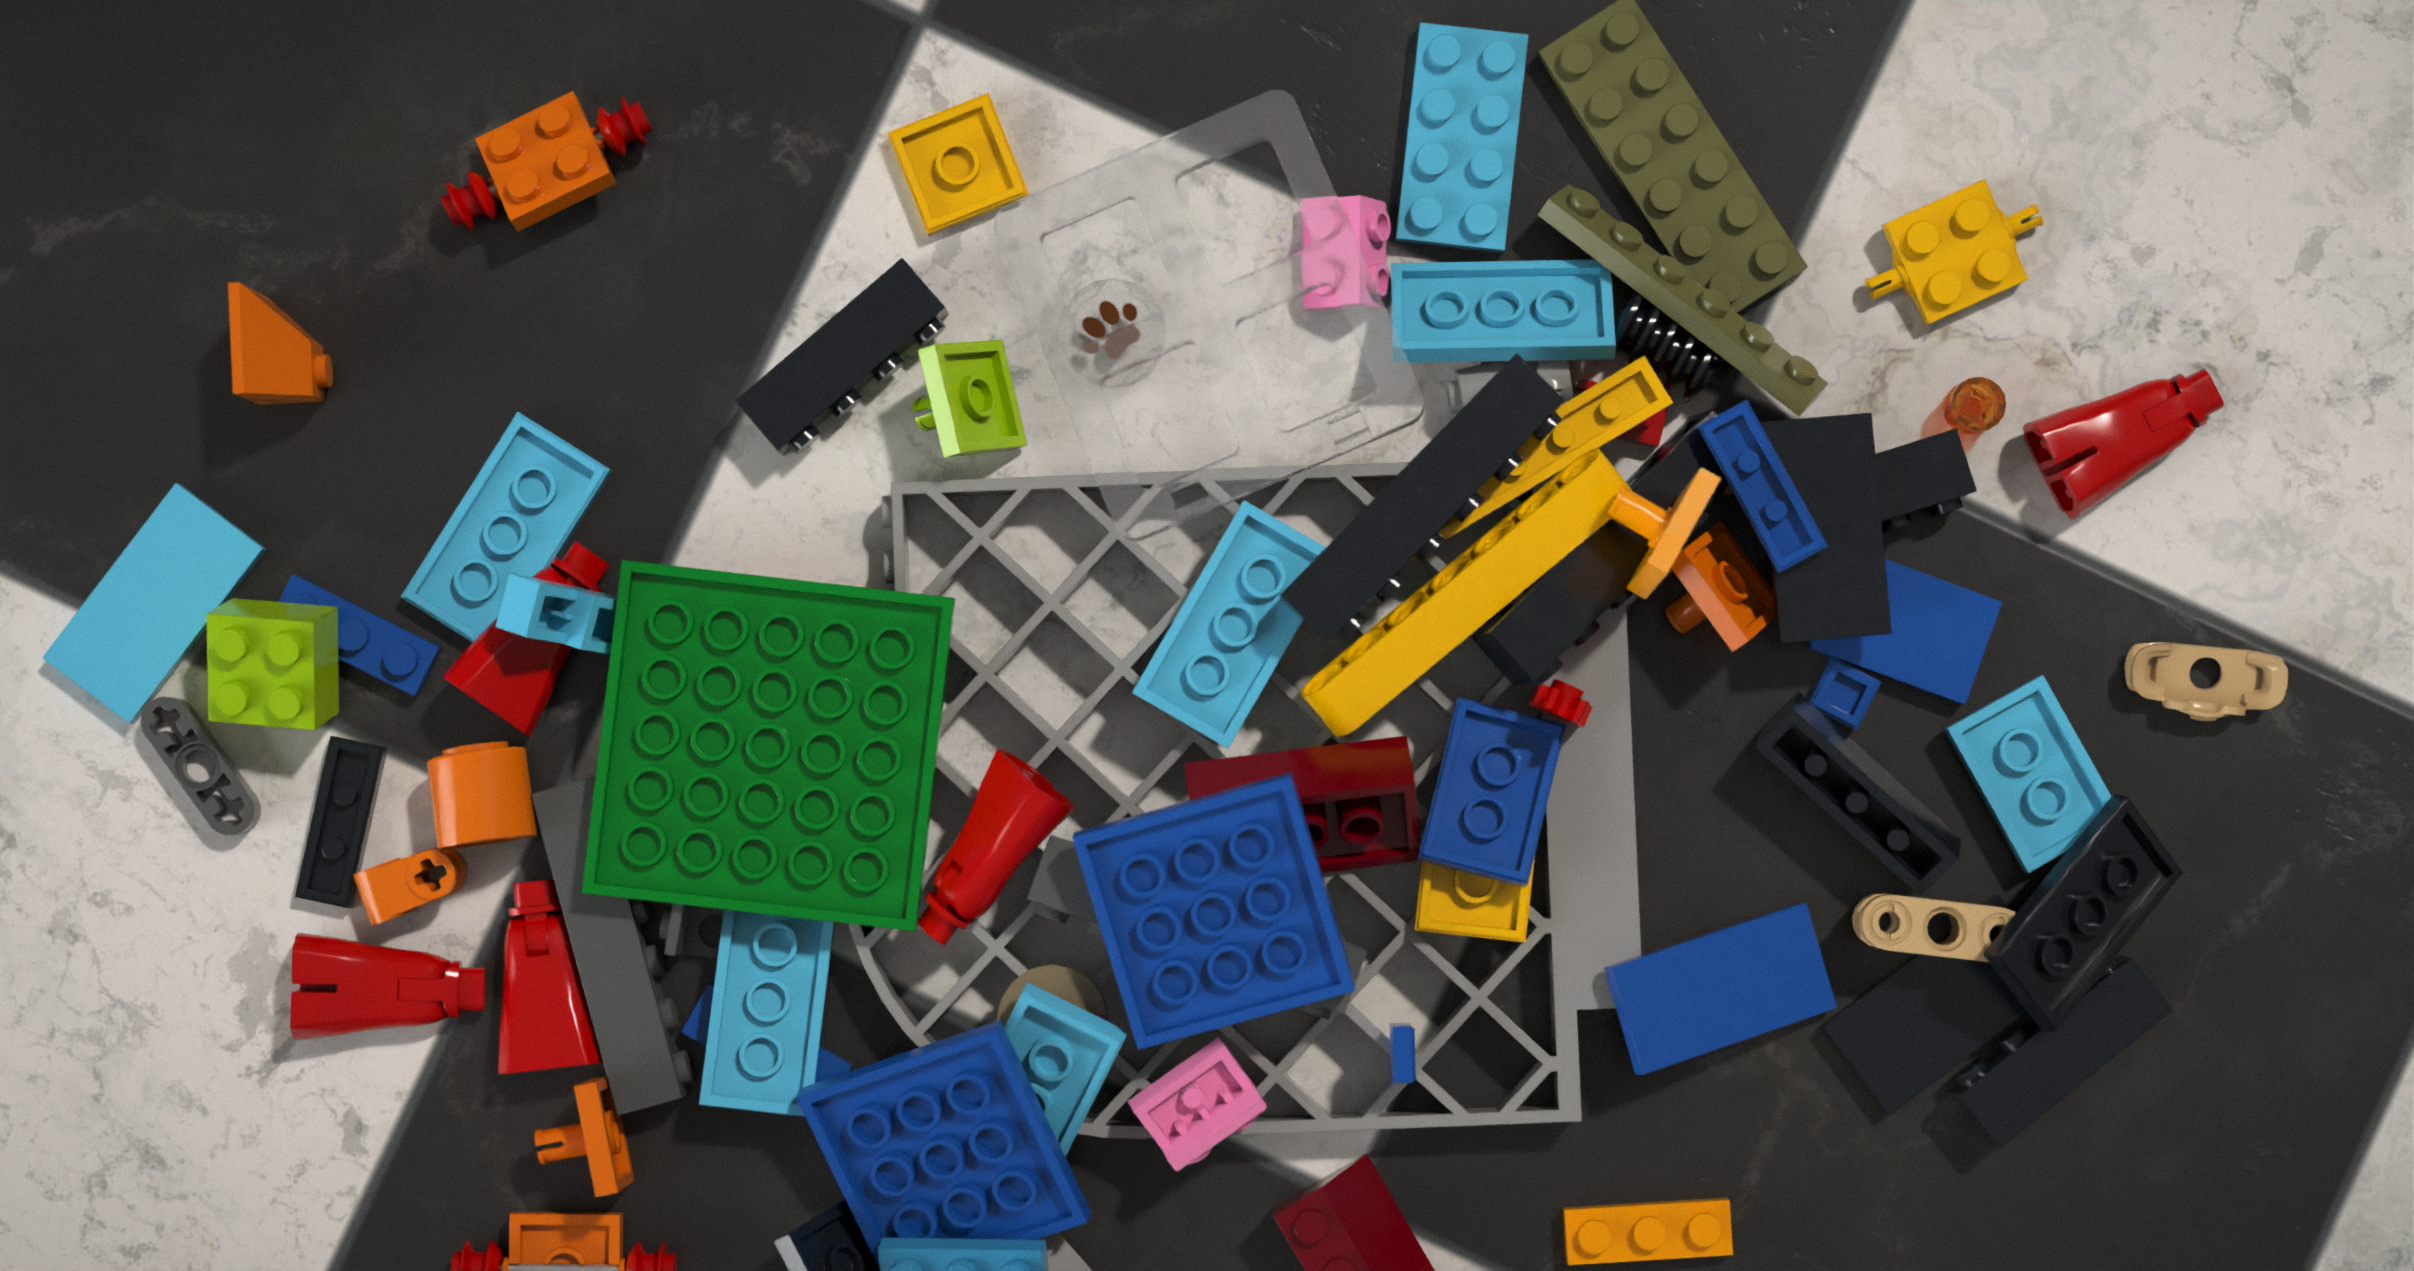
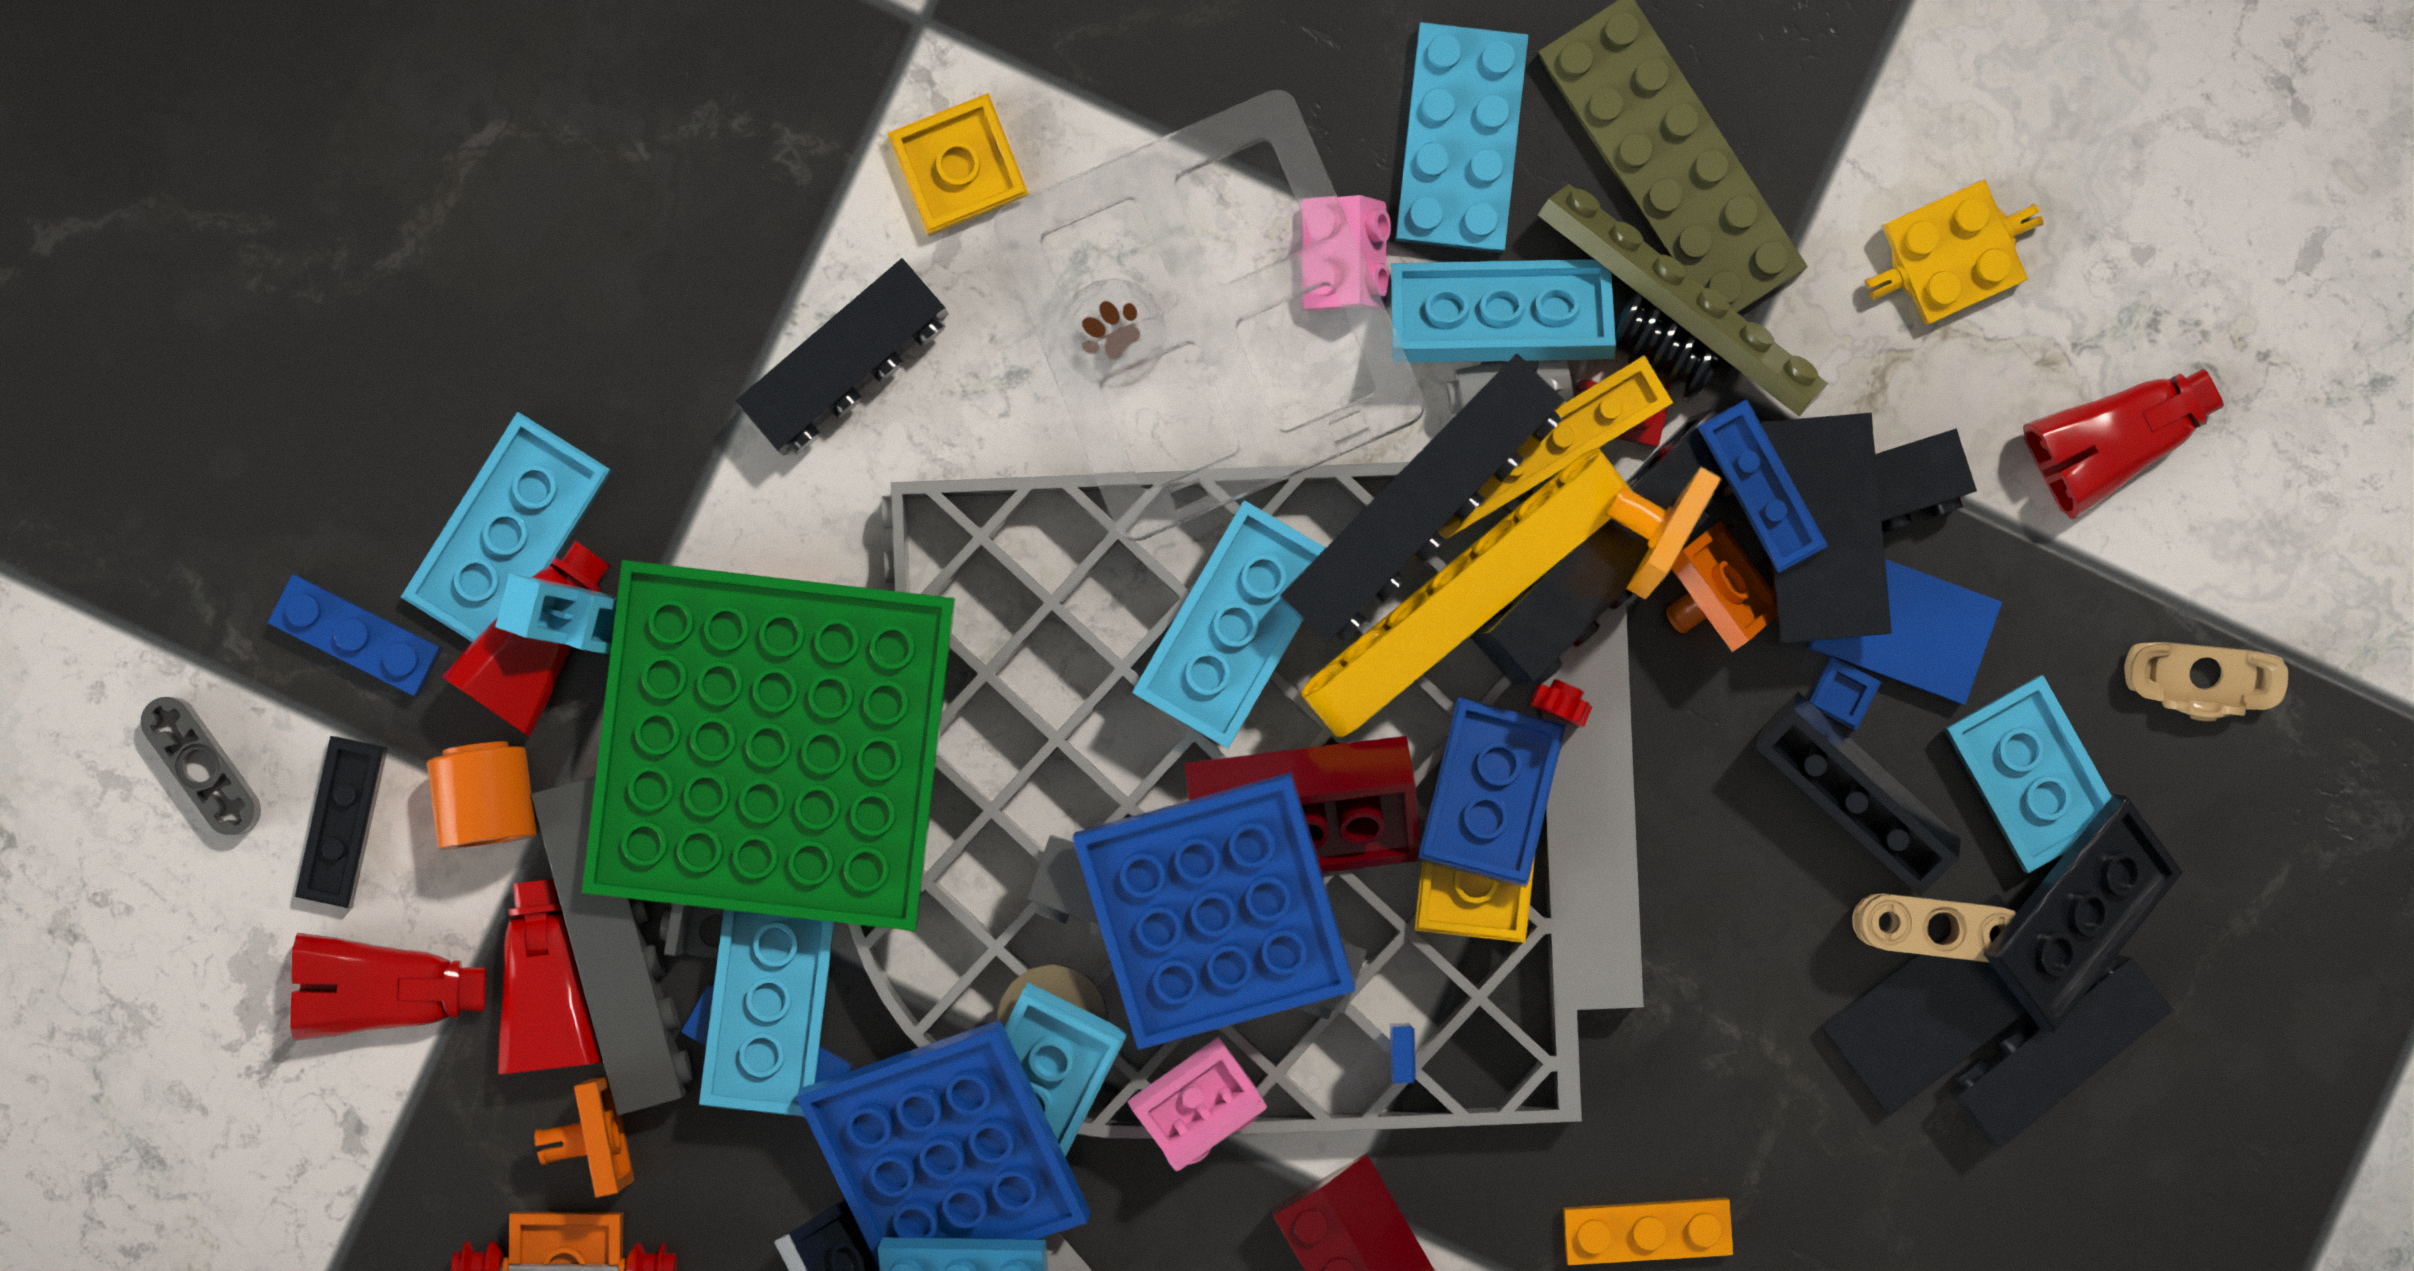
(154, 603): medium azure tile -> none
(272, 354): orange slope -> none
(272, 663): lime brick -> none
(404, 883): orange piece -> none
(545, 162): orange plate -> none
(970, 398): lime tile -> none
(1006, 824): red piece -> none
(1720, 988): blue tile -> none
(1963, 410): clear orange wheel -> none

